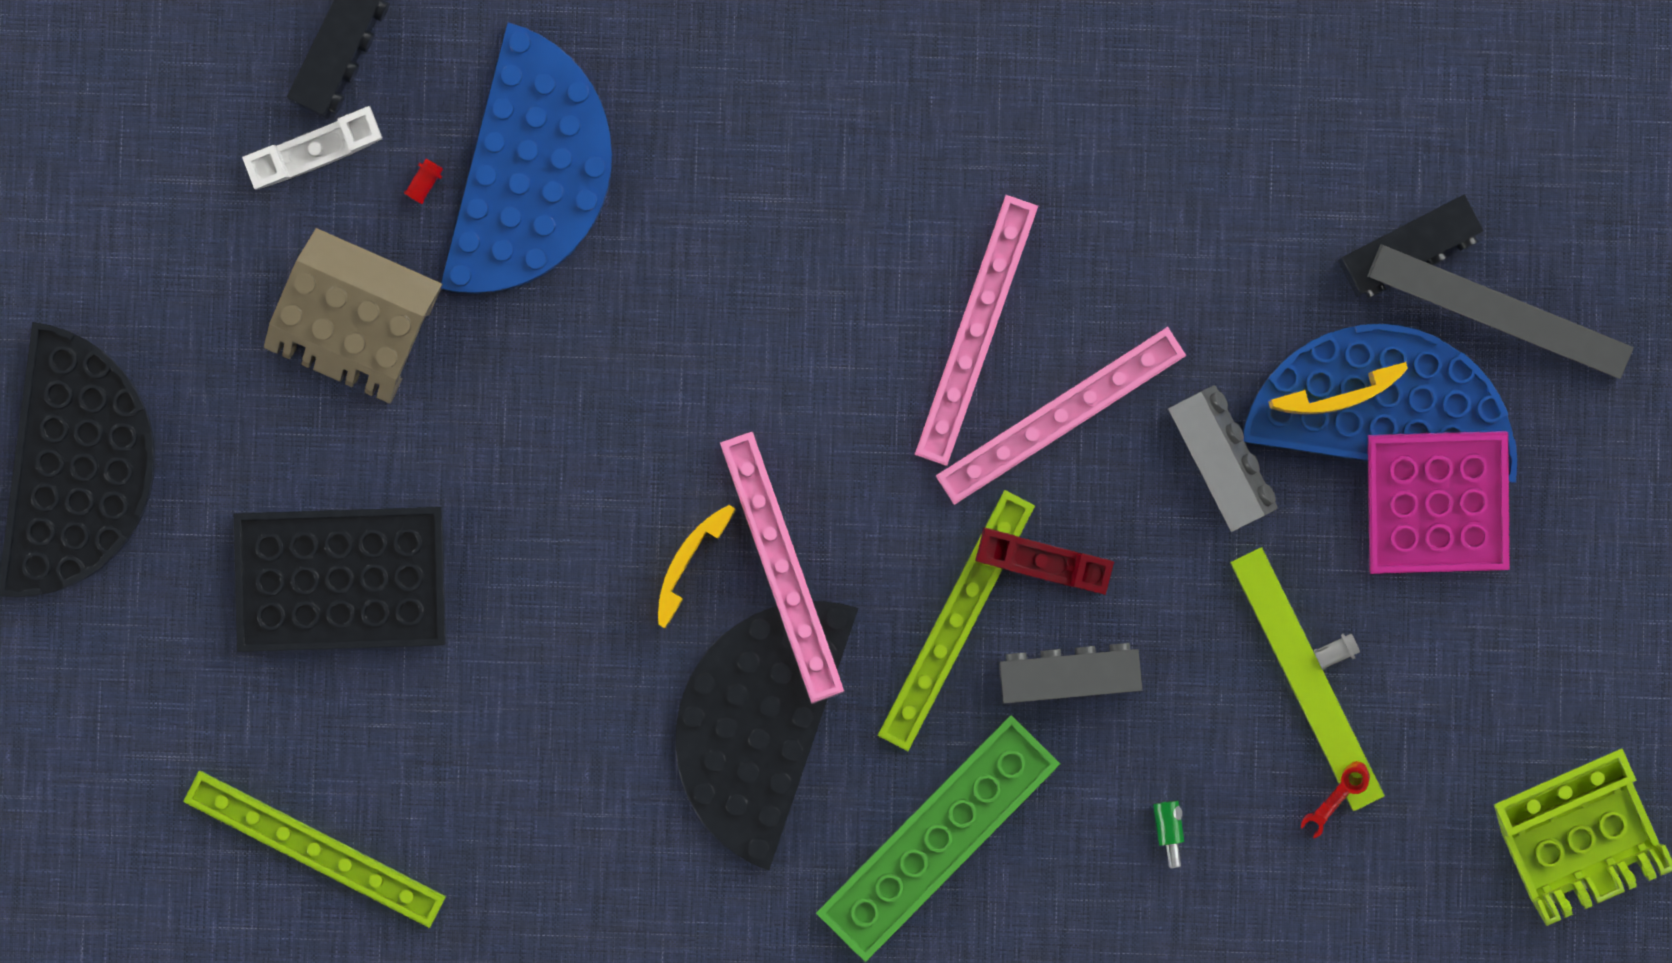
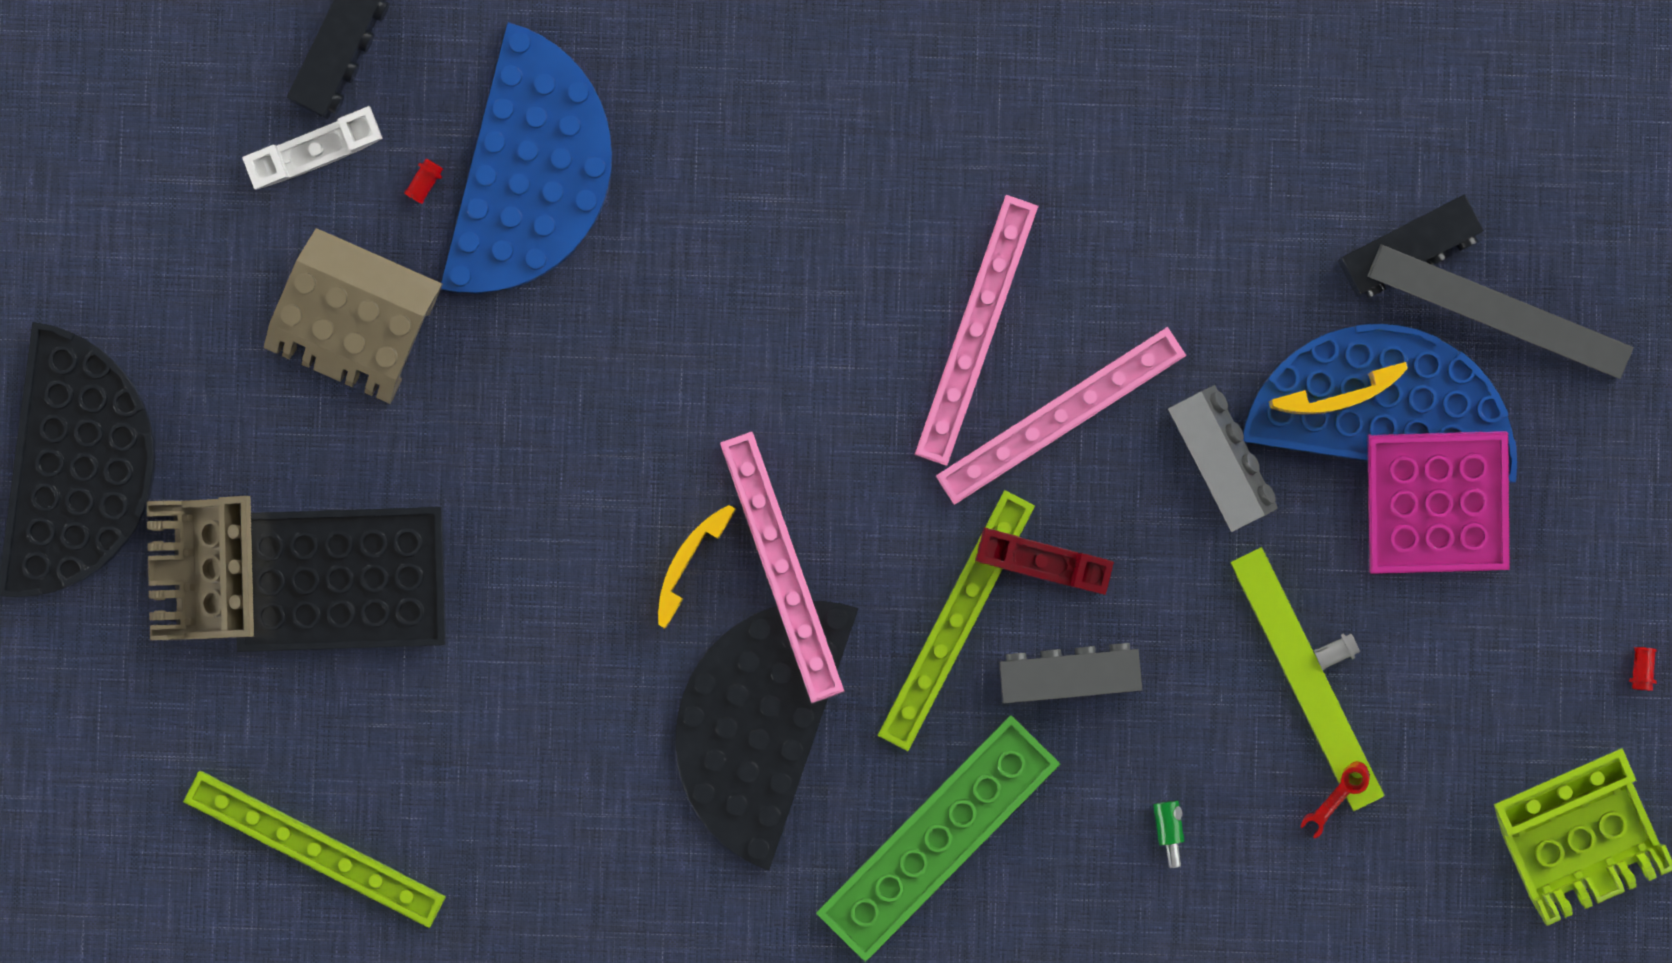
(208, 568): none -> dark tan slope
(1643, 669): none -> red pin

